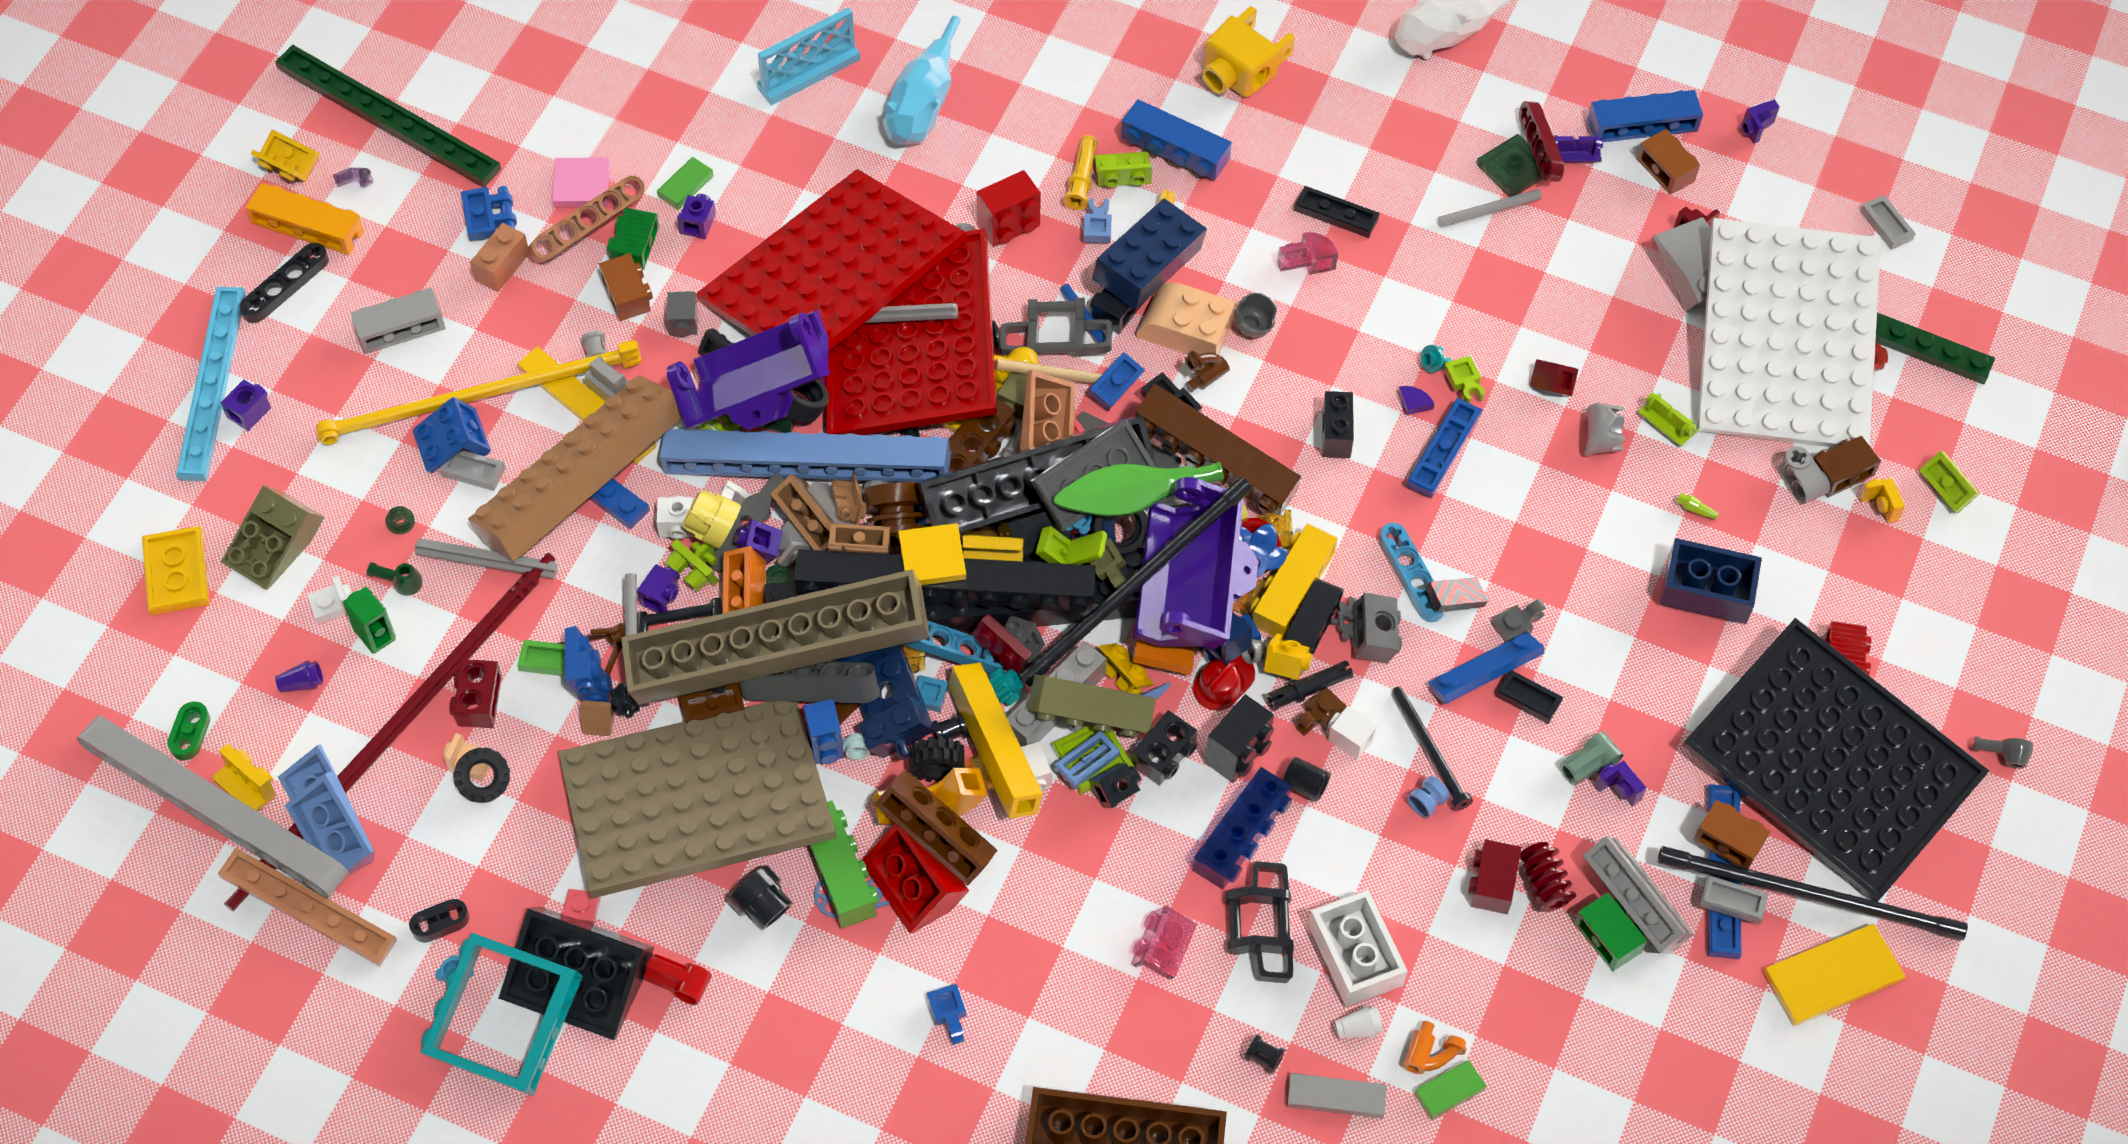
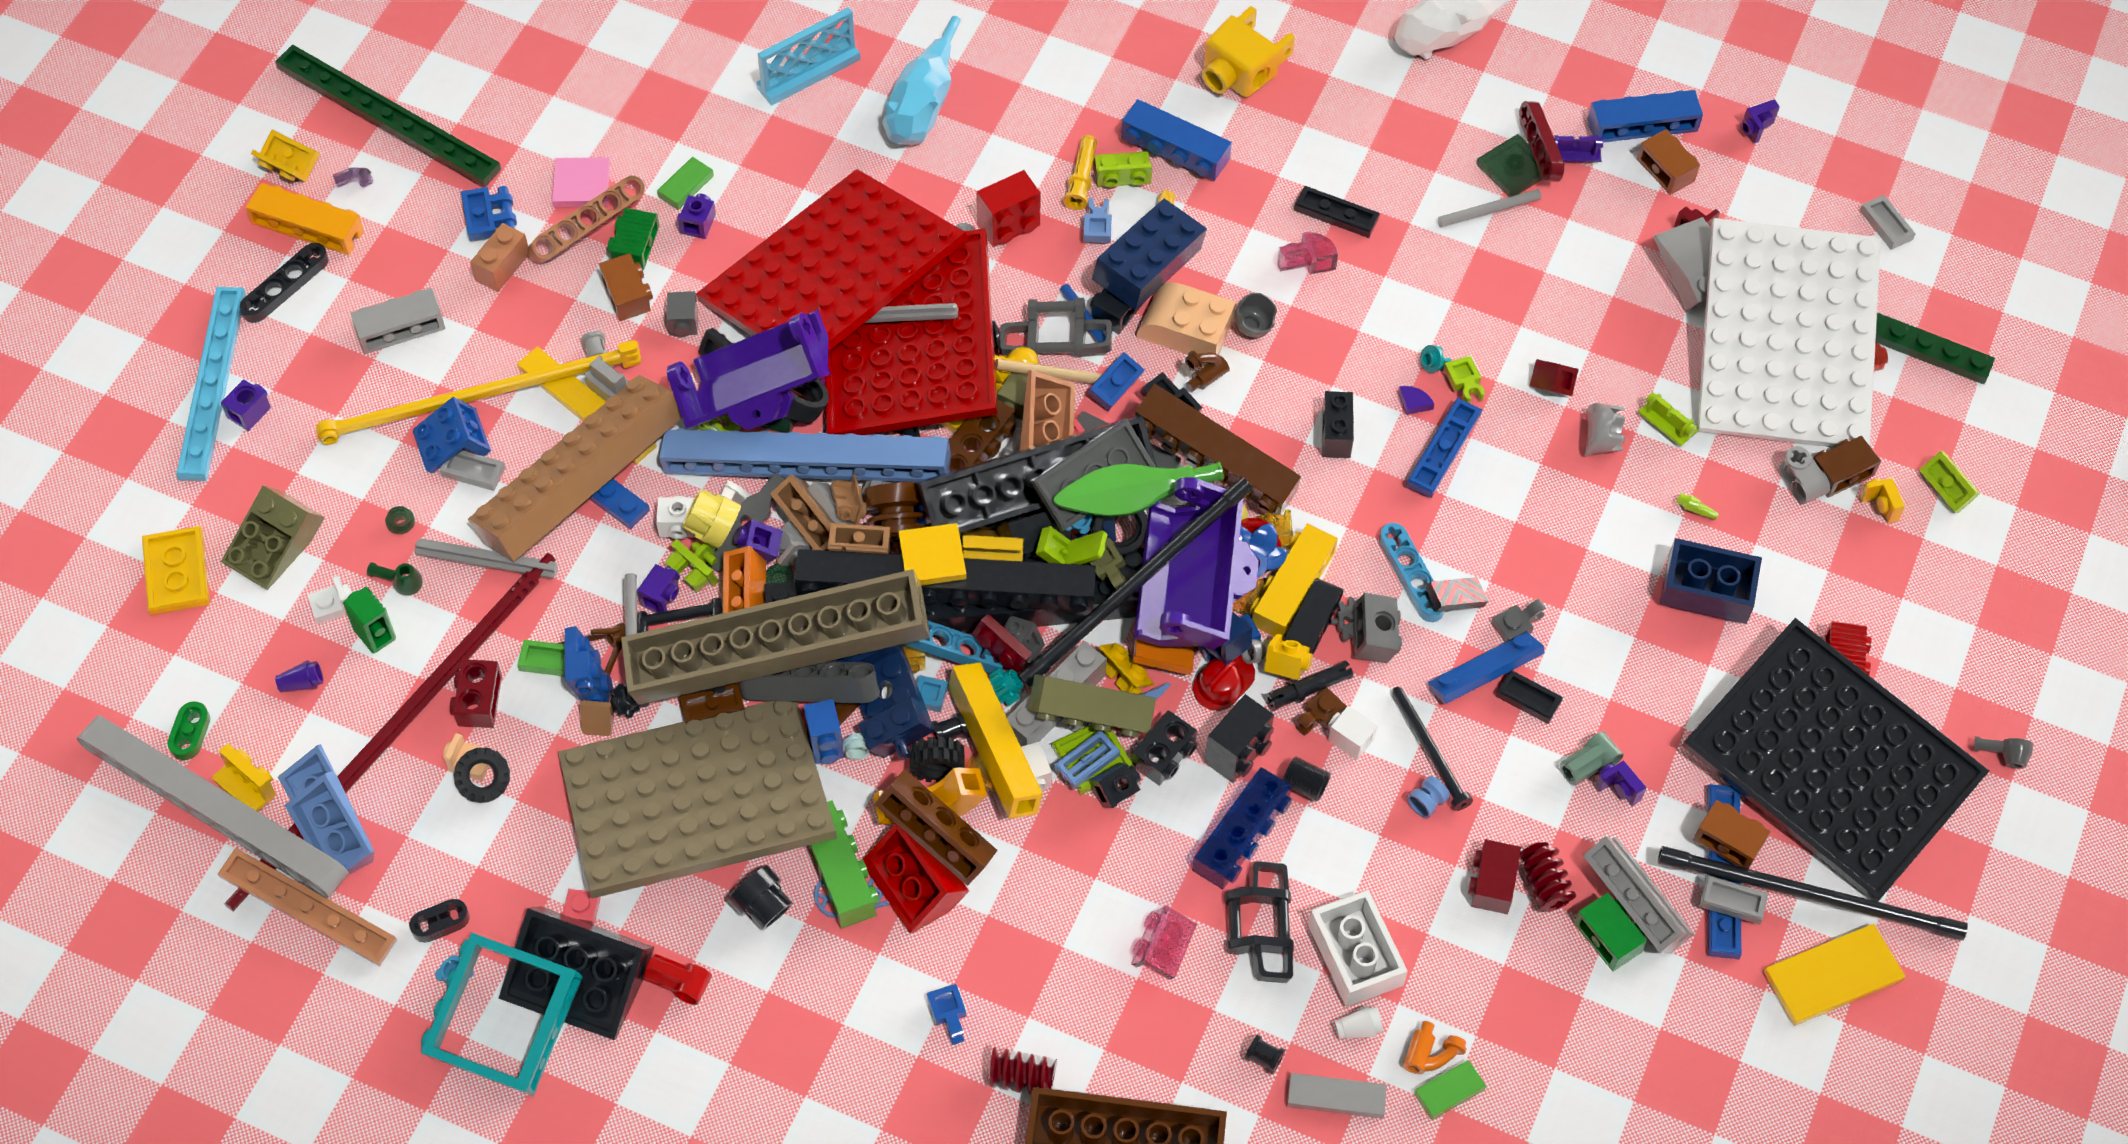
(1020, 1072): none -> dark red piece

